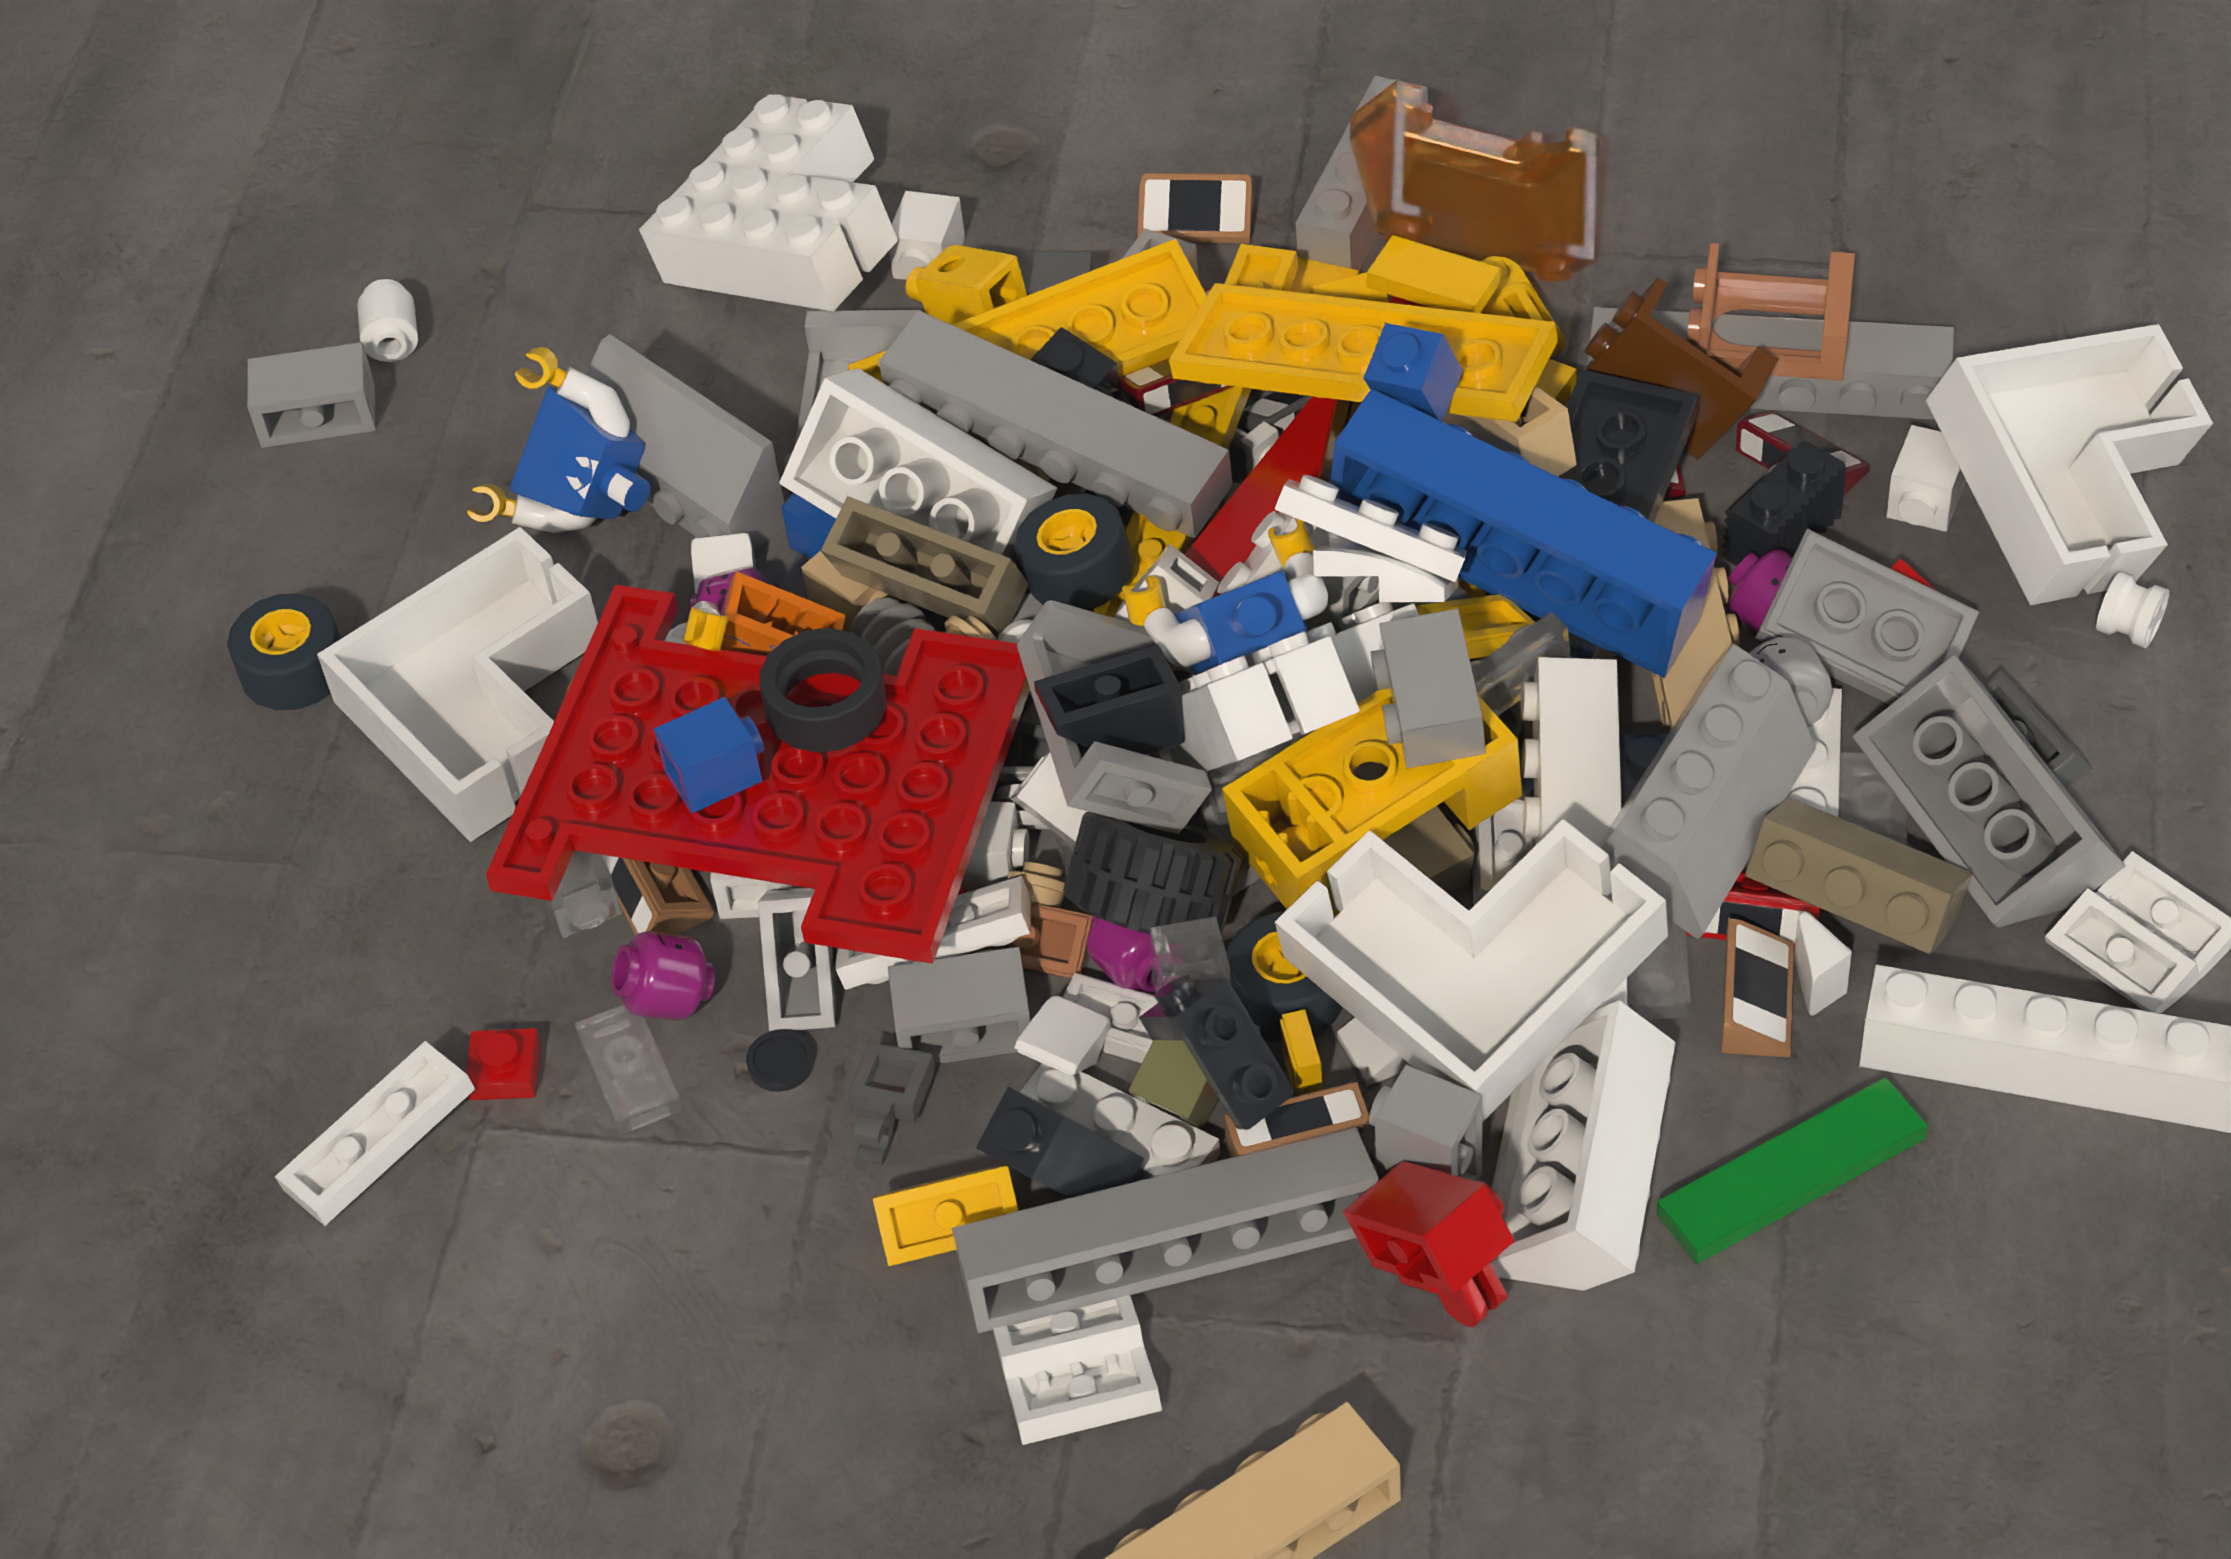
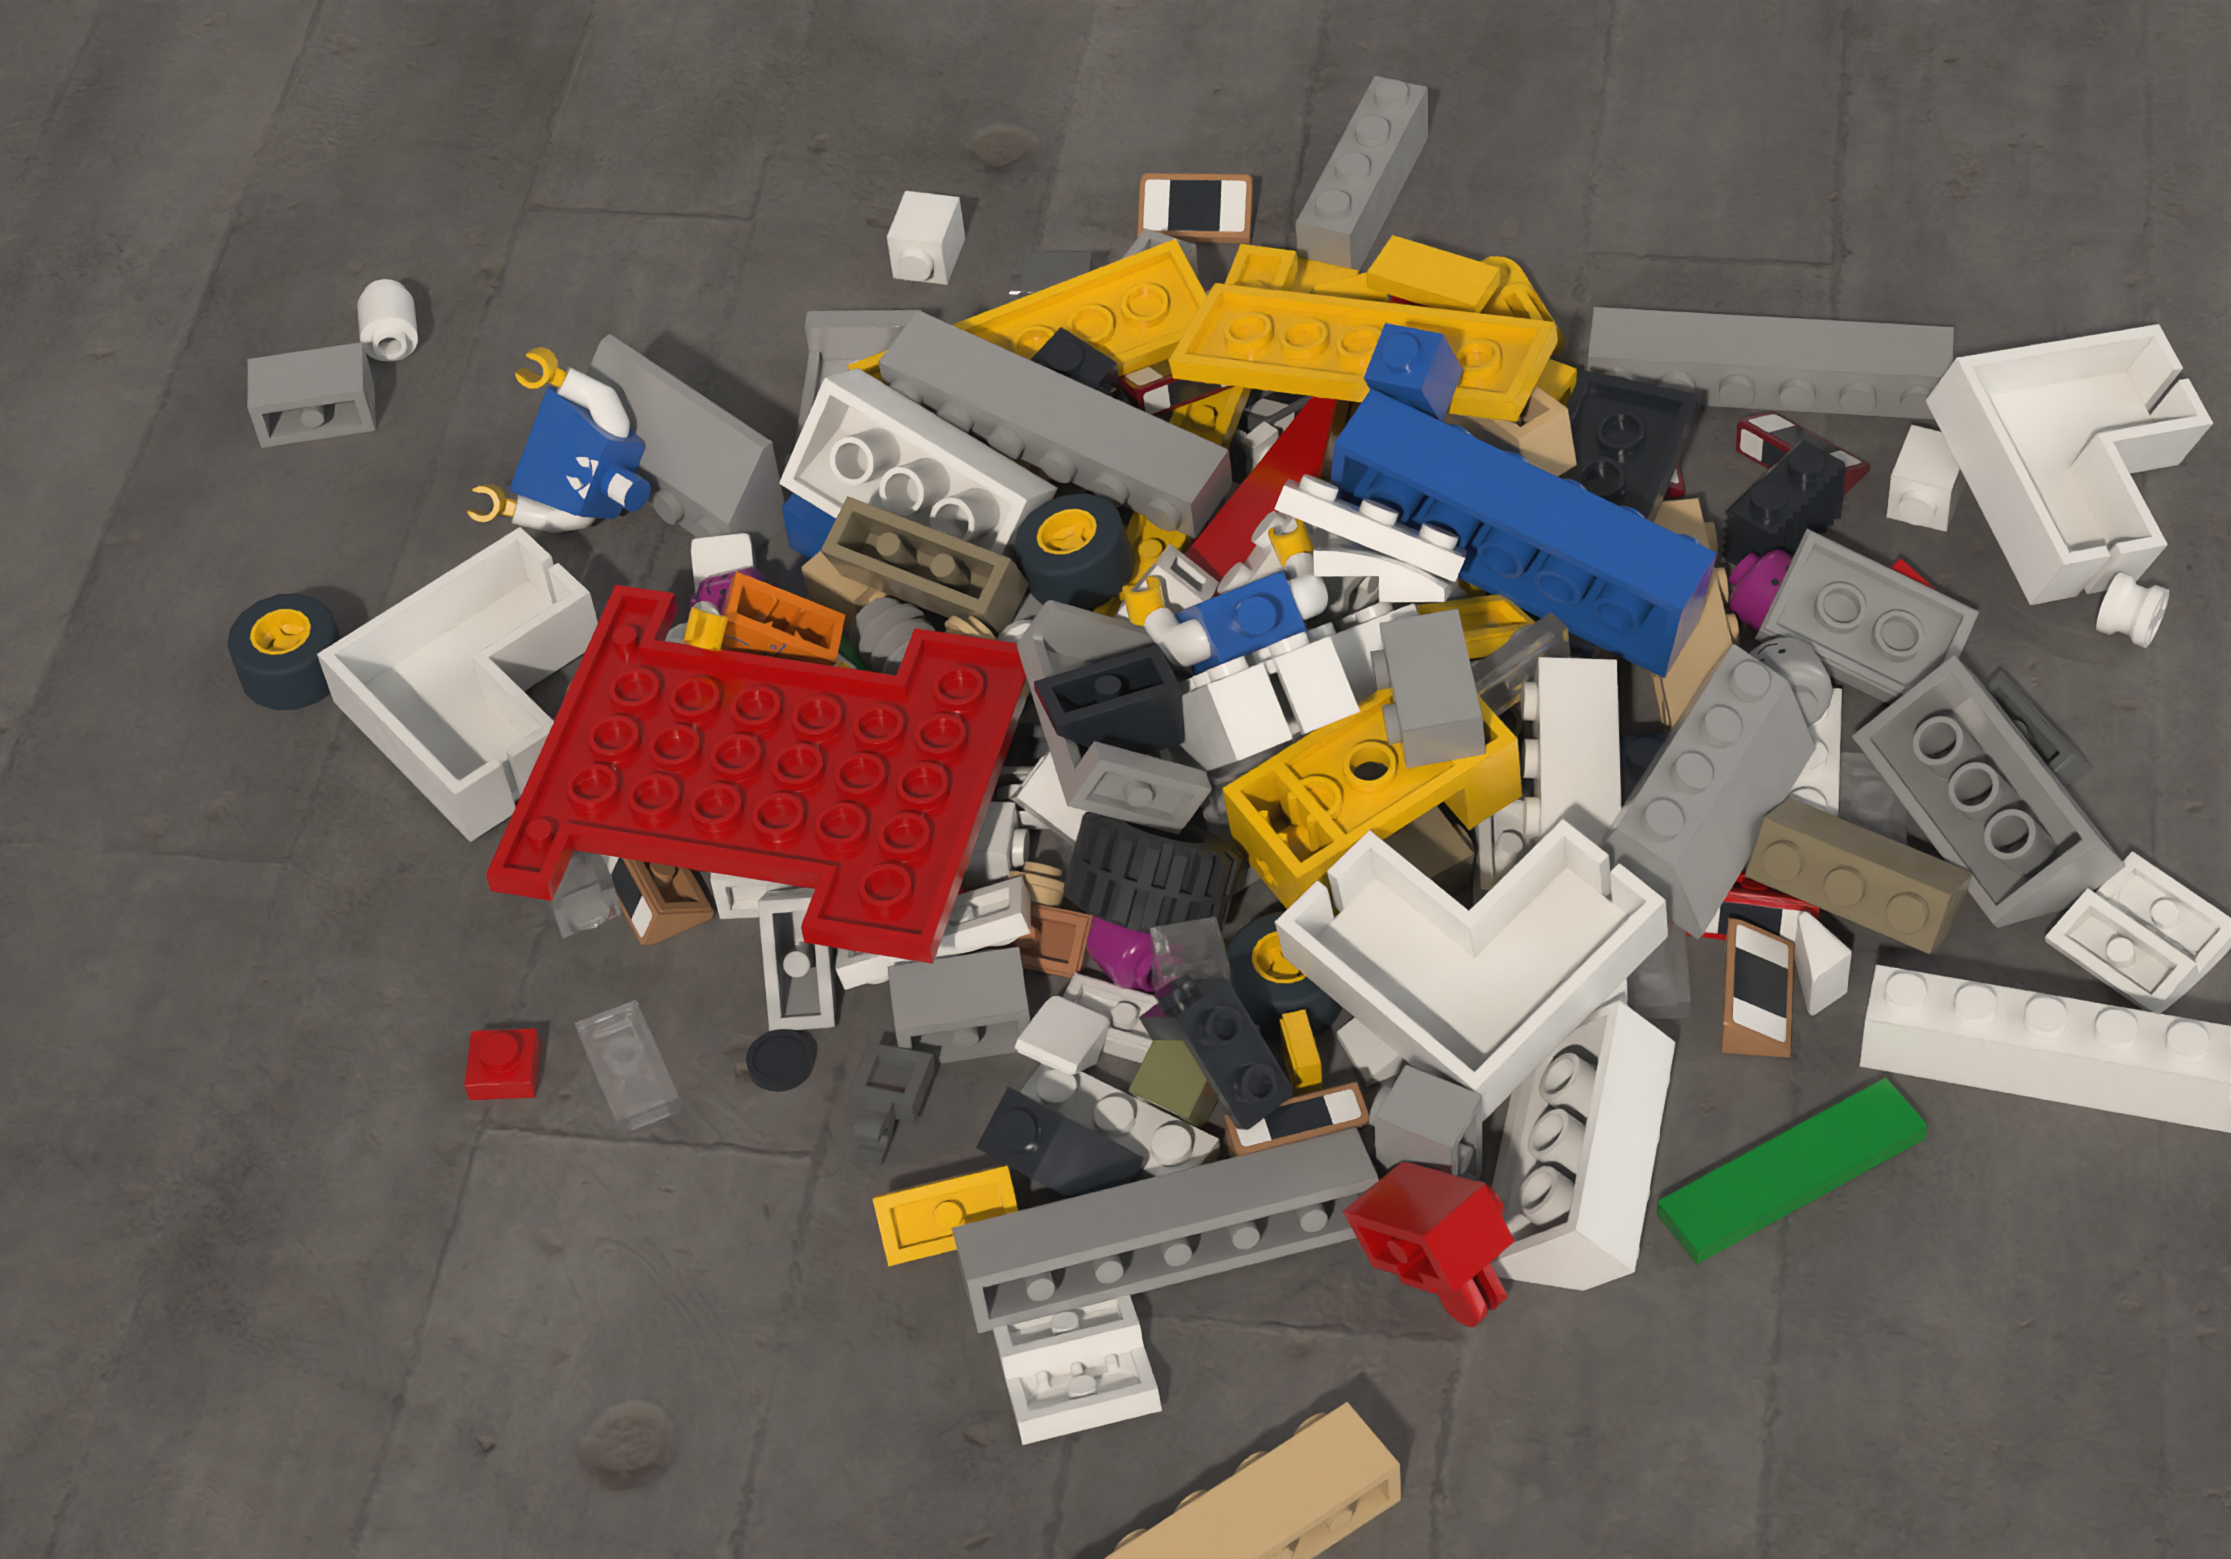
(375, 1133): white plate -> none
(662, 975): magenta head -> none
(710, 754): blue brick -> none
(776, 210): white piece -> none
(826, 726): black tyre -> none
(965, 283): yellow torso -> none
(1476, 188): clear orange windscreen -> none
(1653, 354): reddish brown panel -> none
(1737, 291): nougat panel -> none

